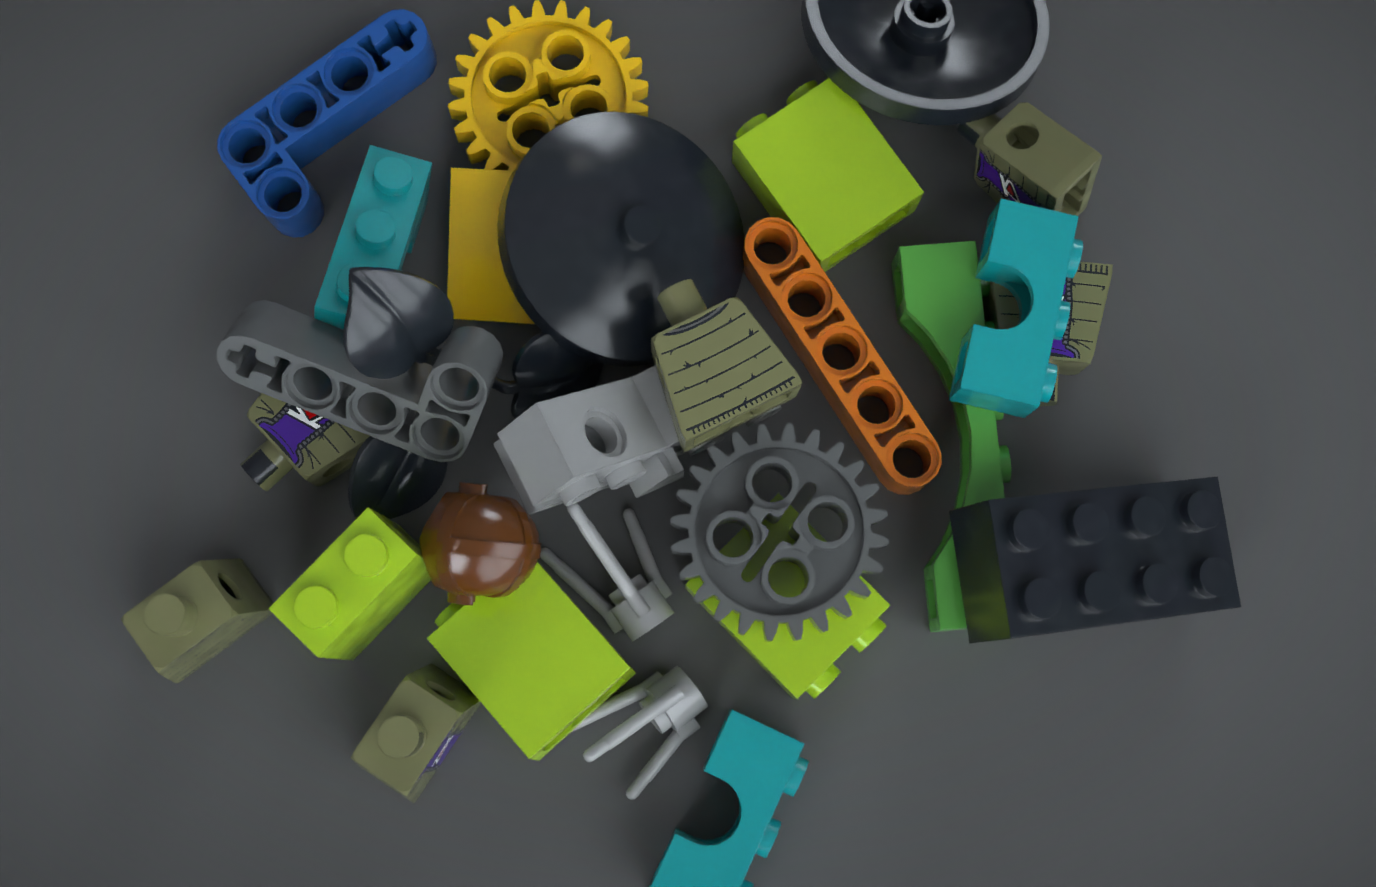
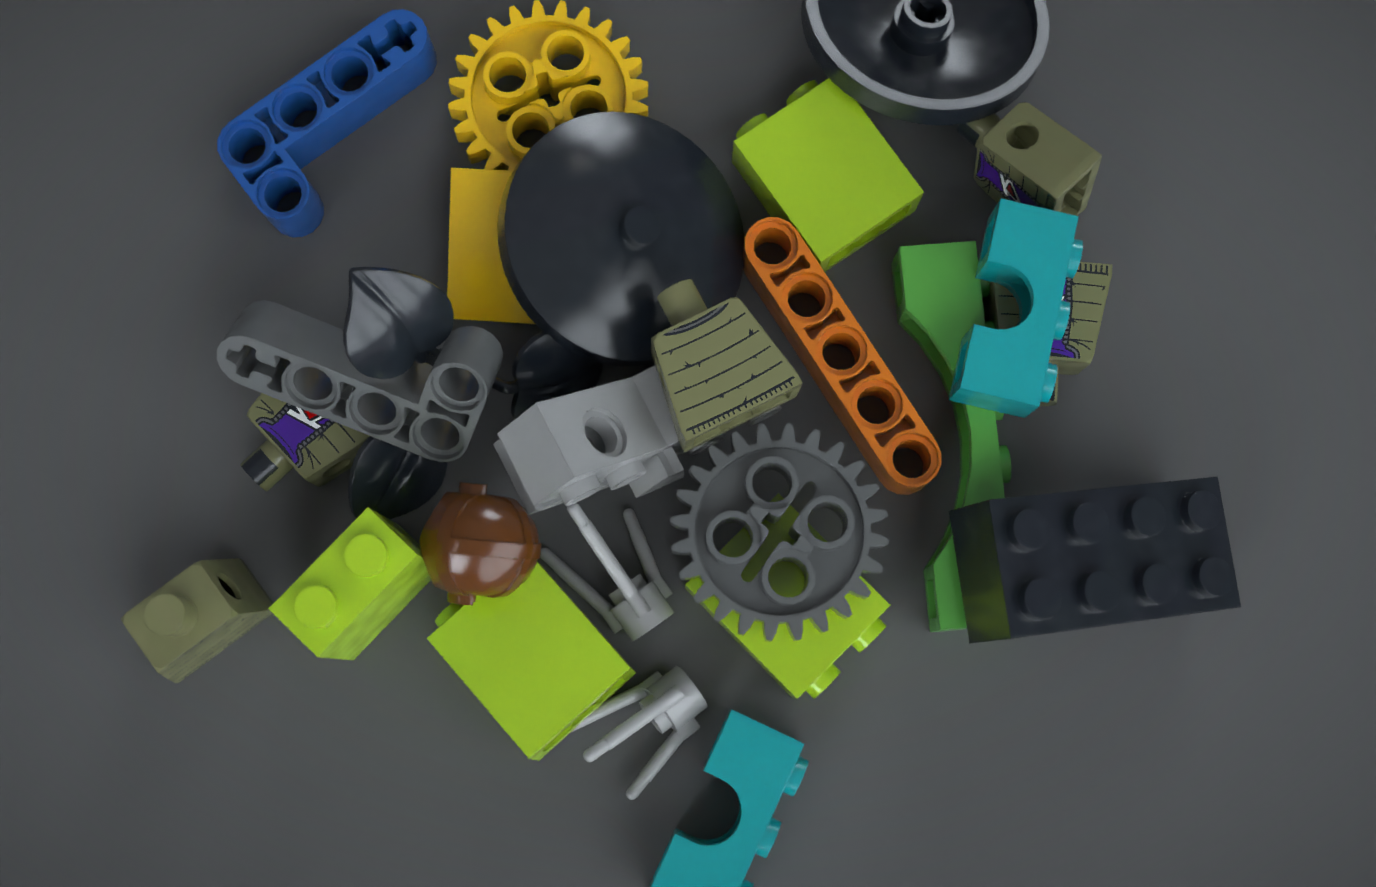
(377, 225): teal arch -> none
(416, 730): olive torso -> none

